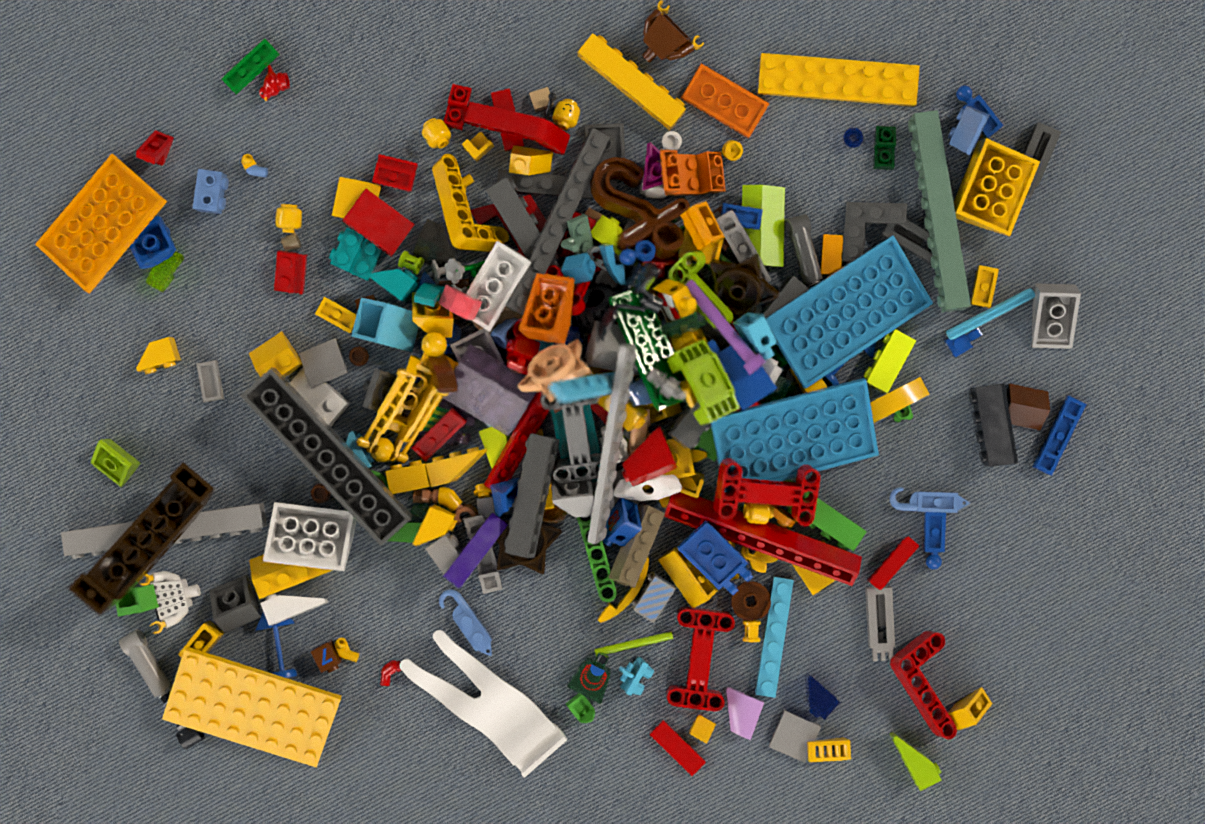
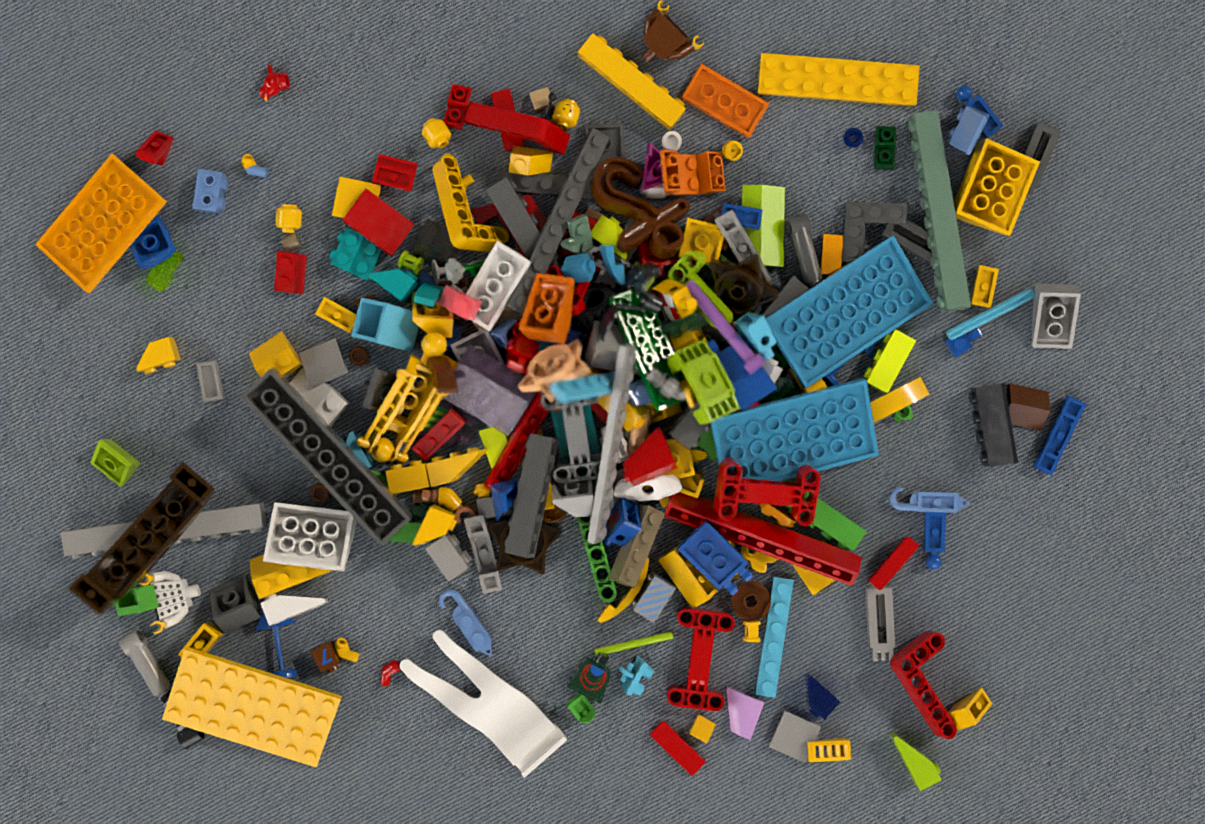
(250, 66): green plate -> none
(475, 550): dark purple tile -> none
(478, 146): yellow panel -> none
(628, 256): blue plate -> none
(702, 226): light orange brick -> none
(758, 513): yellow head -> none

